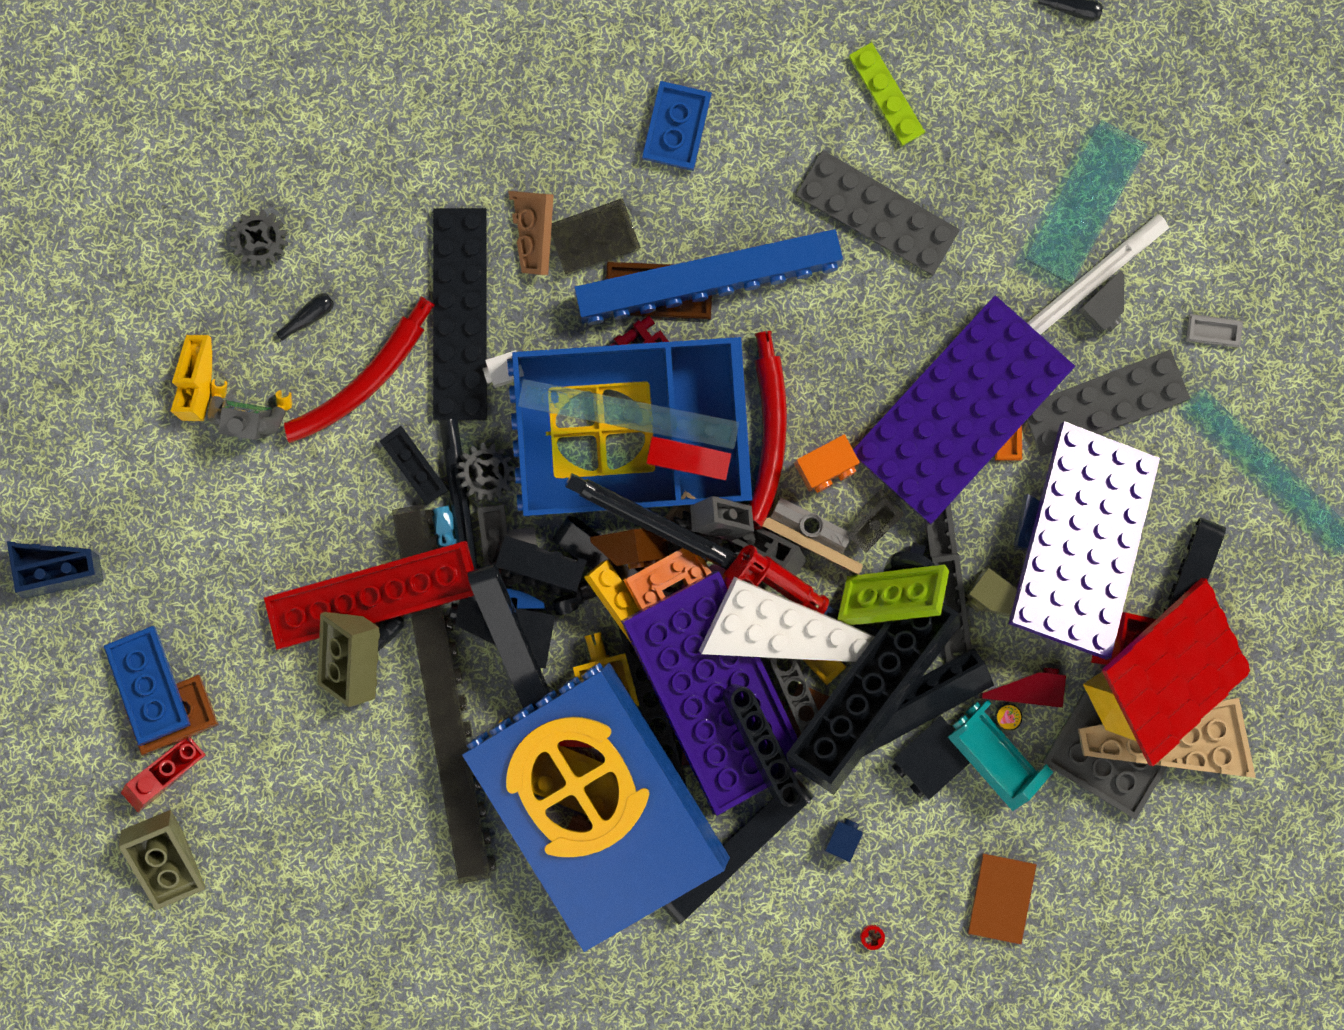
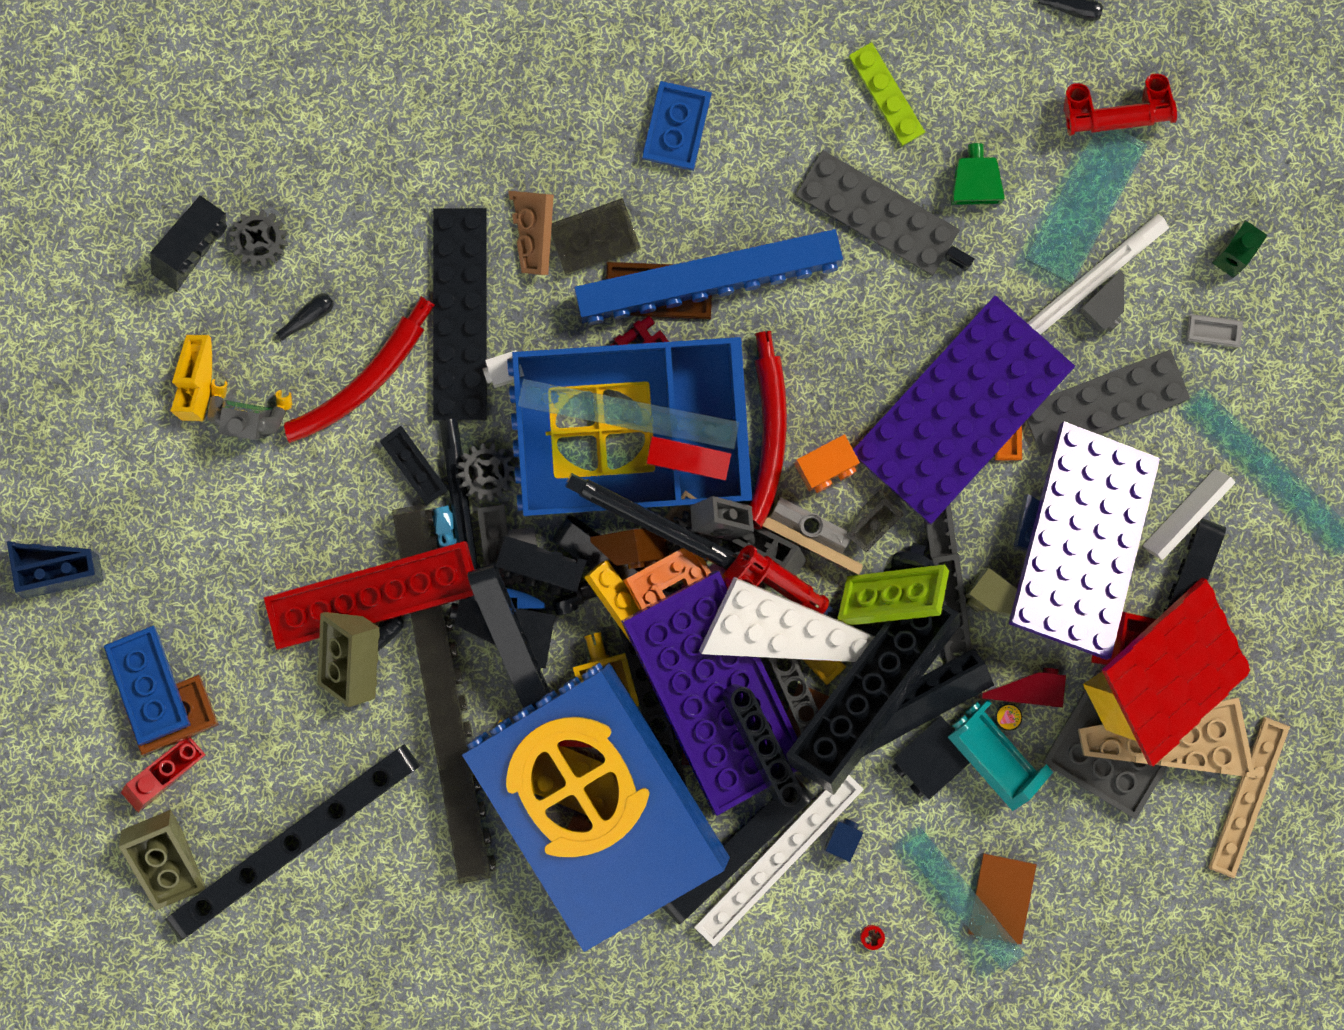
(187, 242): none -> black wedge
(278, 854): none -> black beam
(776, 861): none -> white plate
(959, 258): none -> black tile
(962, 898): none -> clear light blue plate
(977, 179): none -> green torso
(1156, 107): none -> red piece
(1188, 514): none -> white tile
(1240, 247): none -> dark green torso
(1248, 798): none -> tan tile

